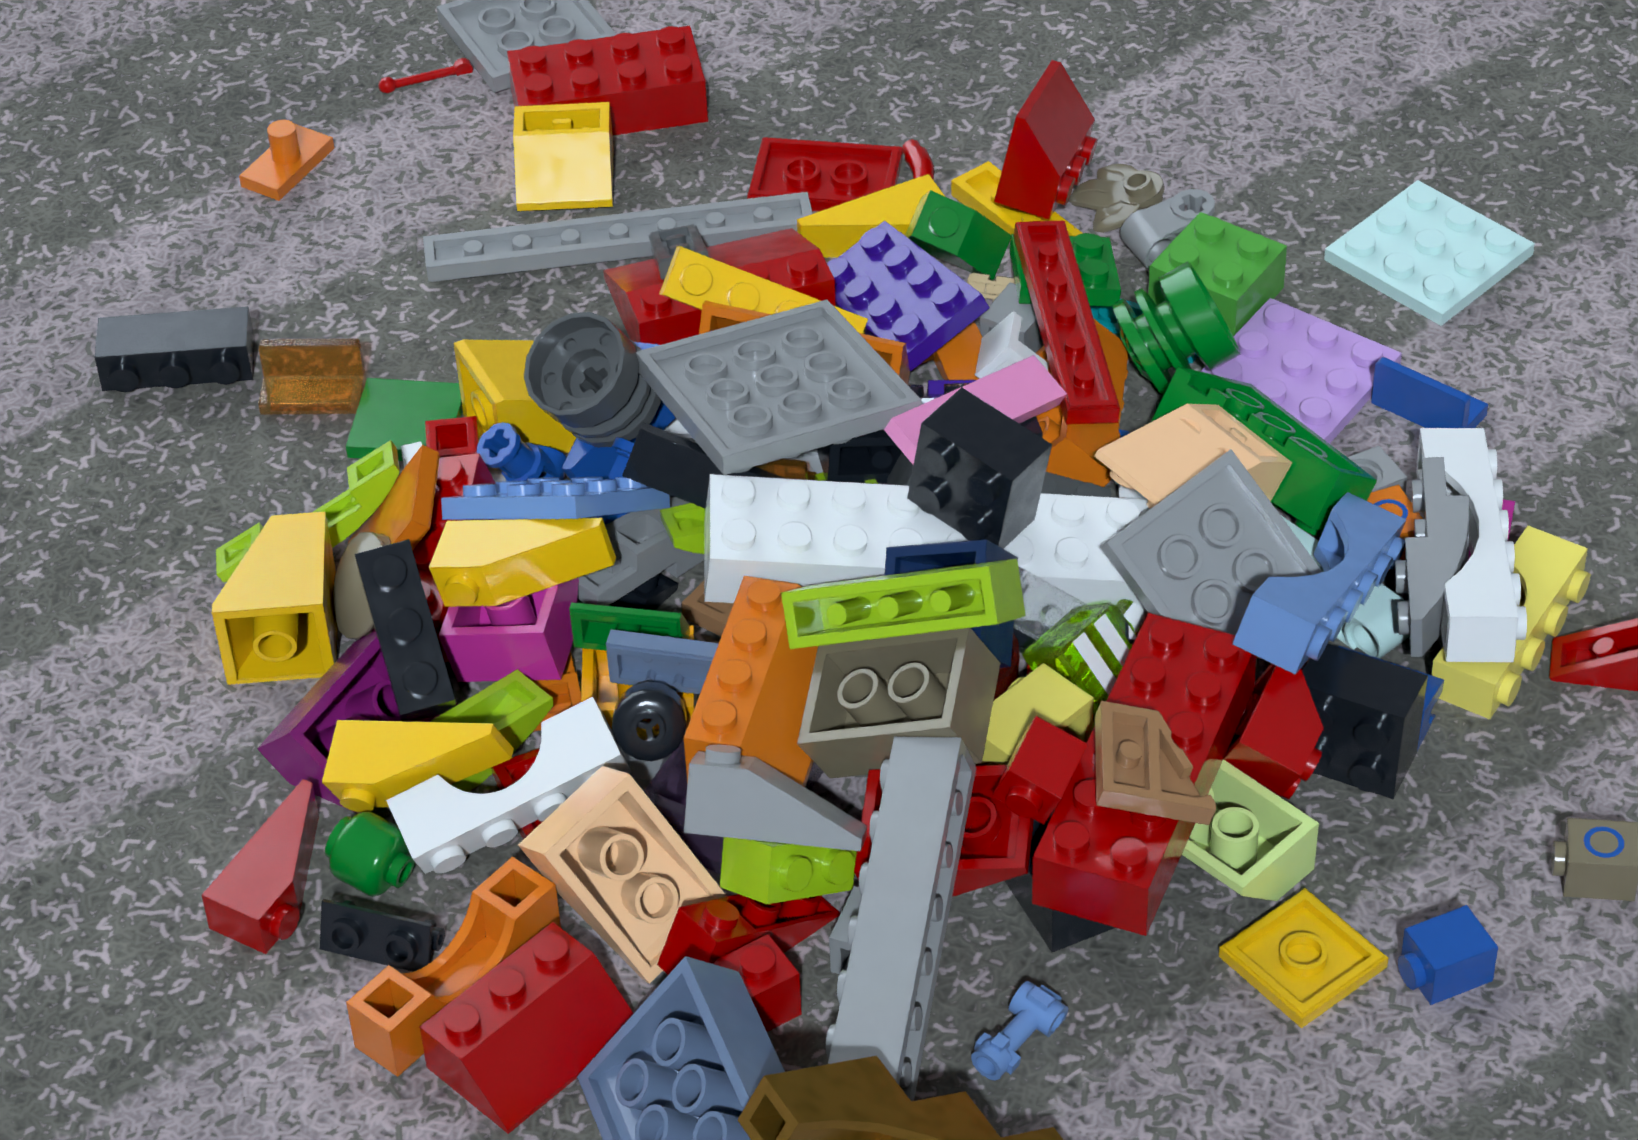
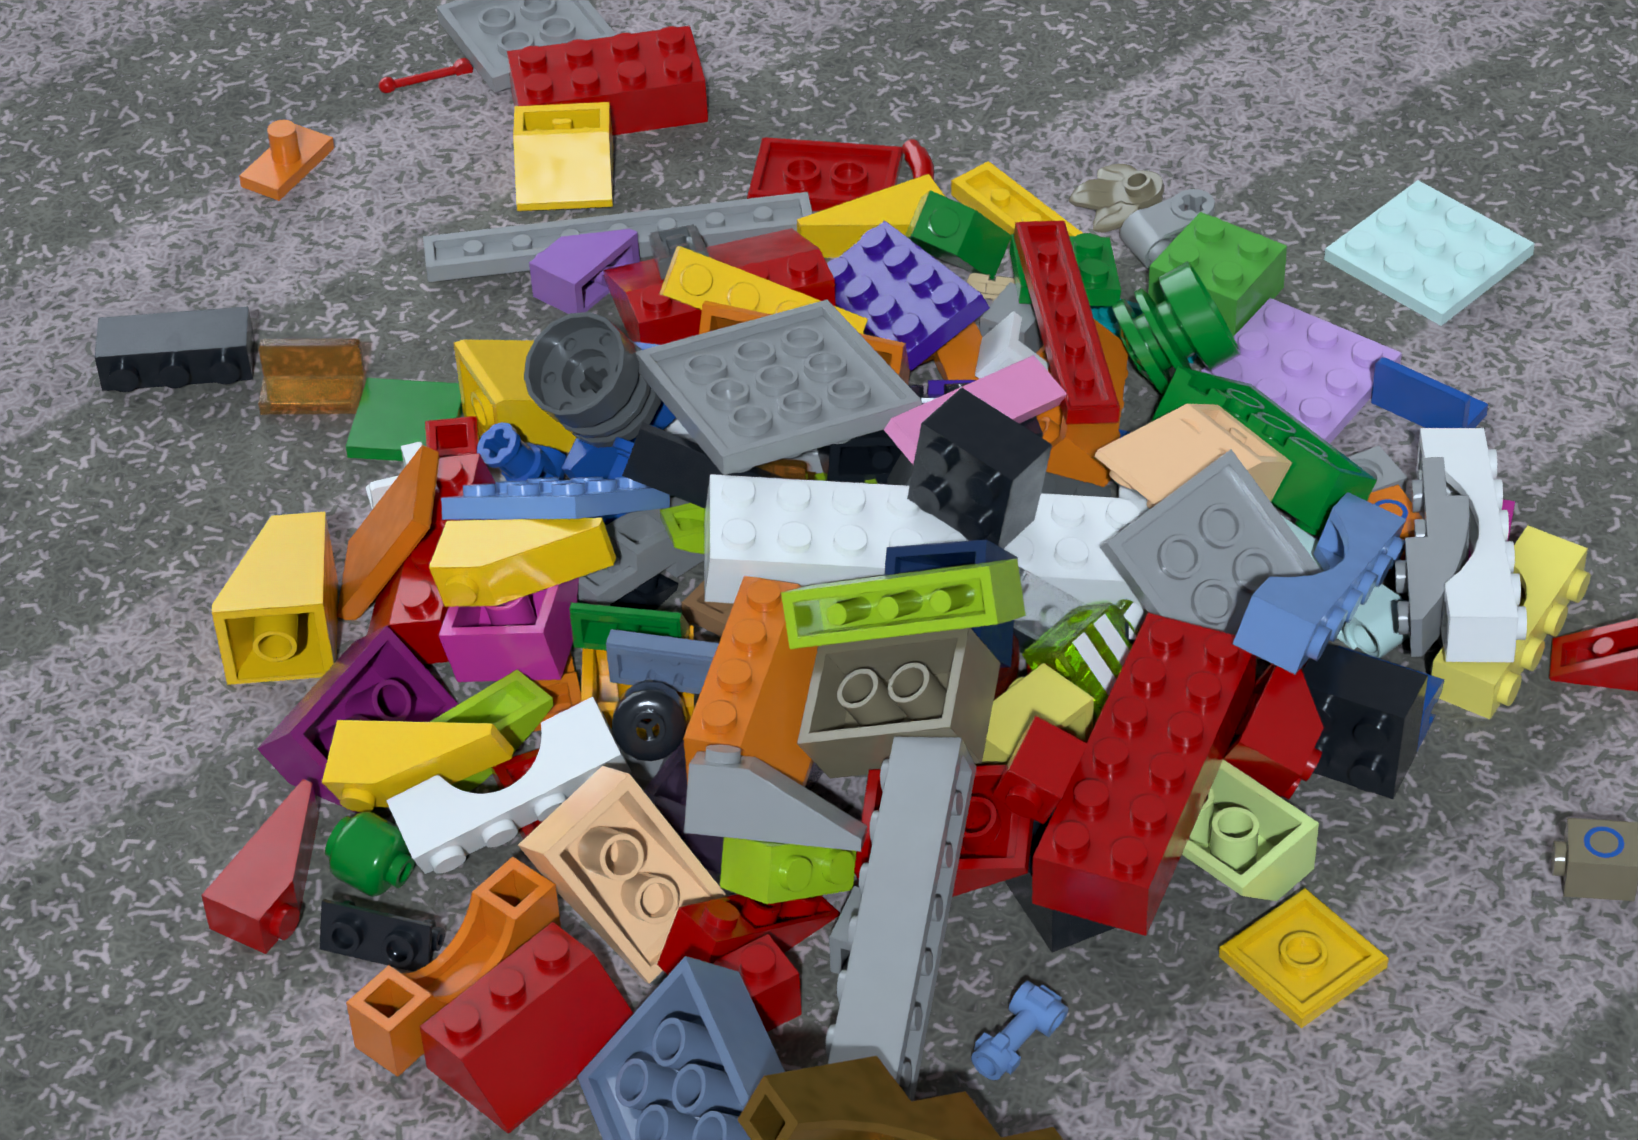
(348, 594): dark tan dish -> none
(369, 484): lime slope -> none
(405, 631): black brick -> none
(572, 268): none -> medium lavender slope
(1047, 146): red slope -> none
(1143, 767): medium nougat wing -> none
(1447, 955): blue brick -> none

